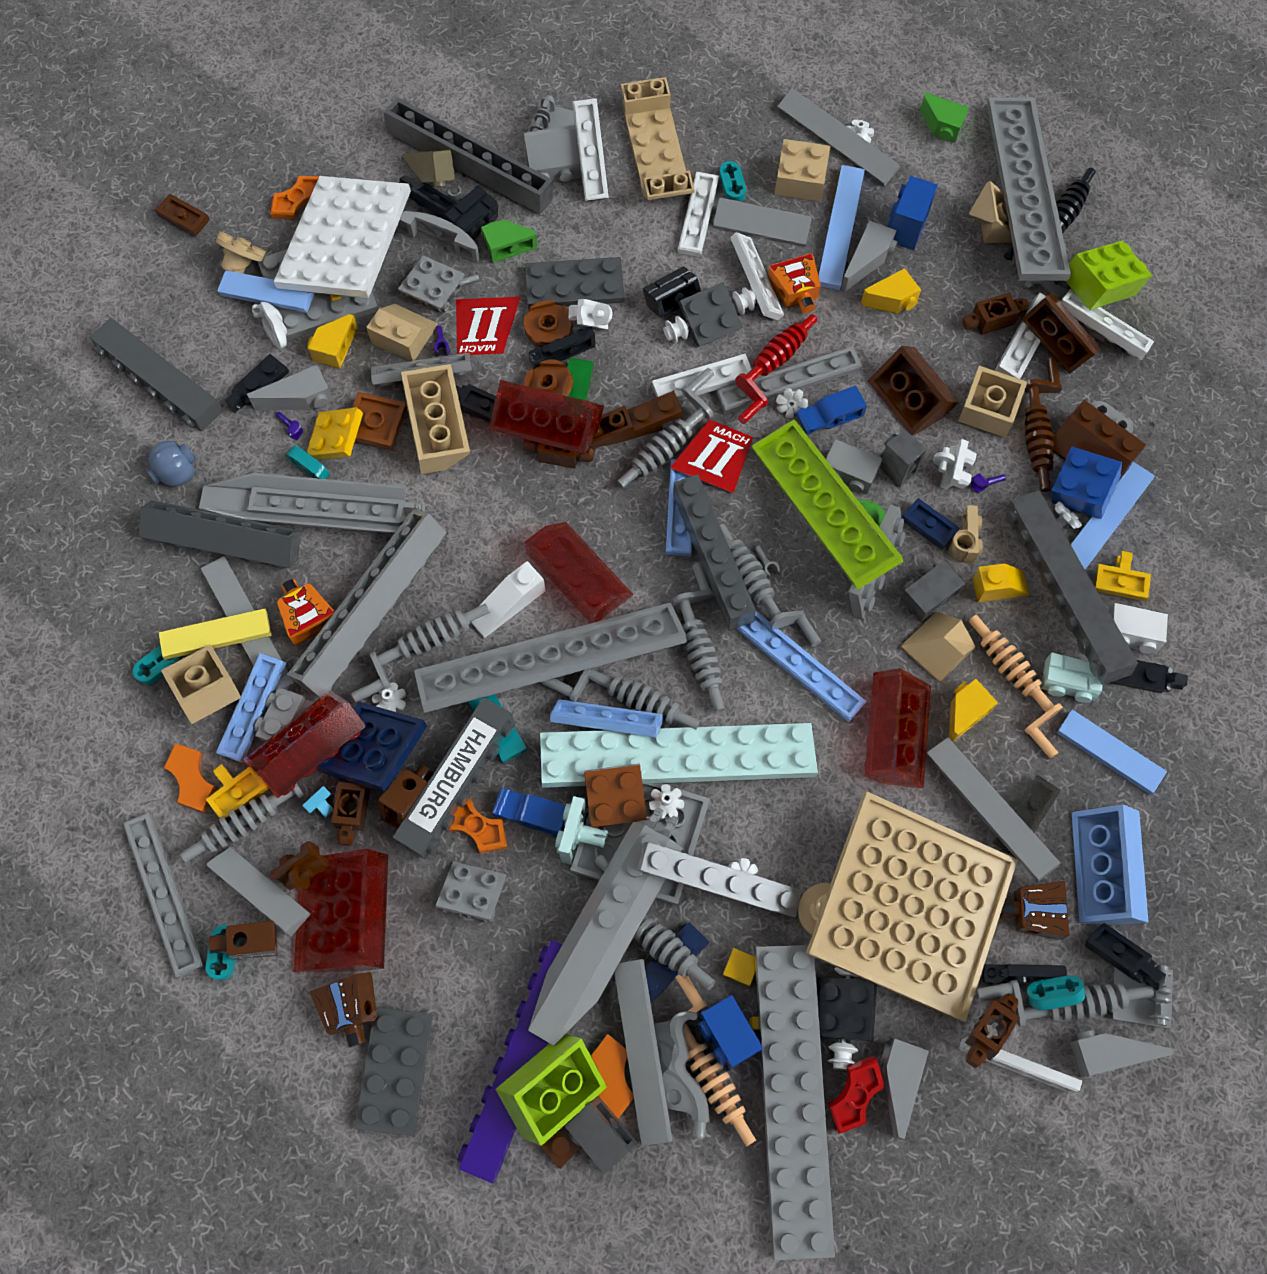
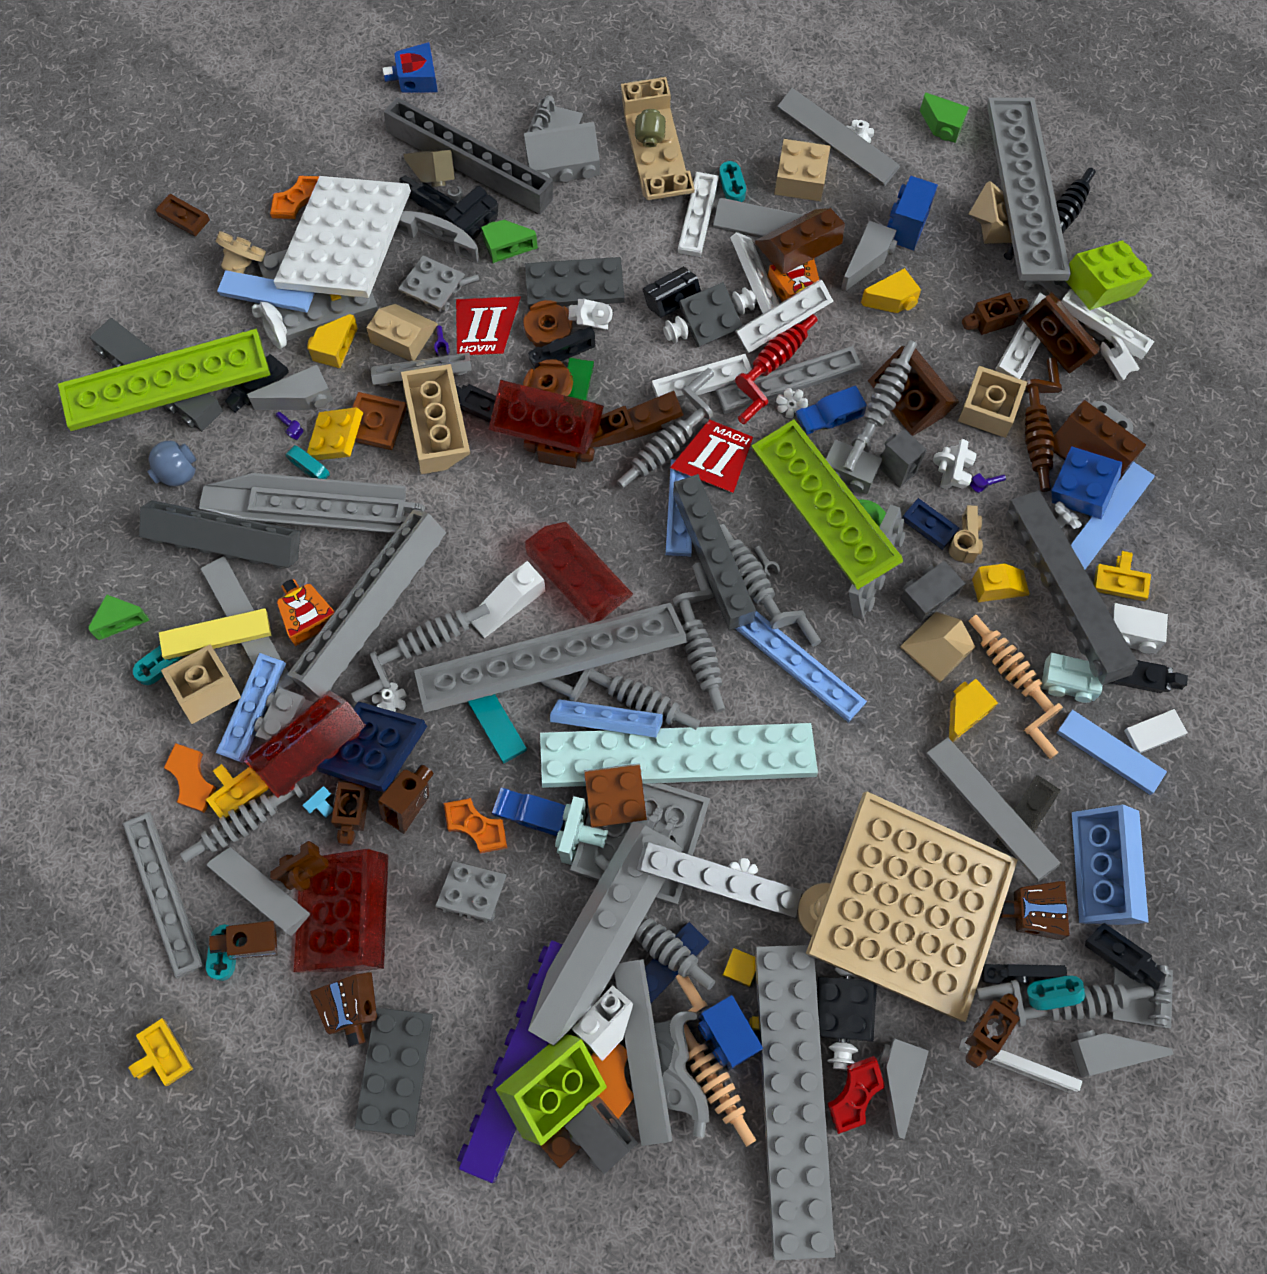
(115, 616): none -> bright green slope
(162, 1054): none -> yellow plate
(163, 379): none -> lime plate
(413, 70): none -> blue torso
(454, 778): dark grey brick -> none
(590, 149): white tile -> none
(605, 1023): none -> white slope
(650, 127): none -> olive head
(669, 807): white plant -> none
(784, 316): none -> white plate
(802, 239): none -> reddish brown slope
(840, 227): light blue tile -> none
(883, 401): none -> light grey piece
(898, 729): clear red slope -> none
(1119, 358): none -> white piece
(1155, 731): none -> white tile

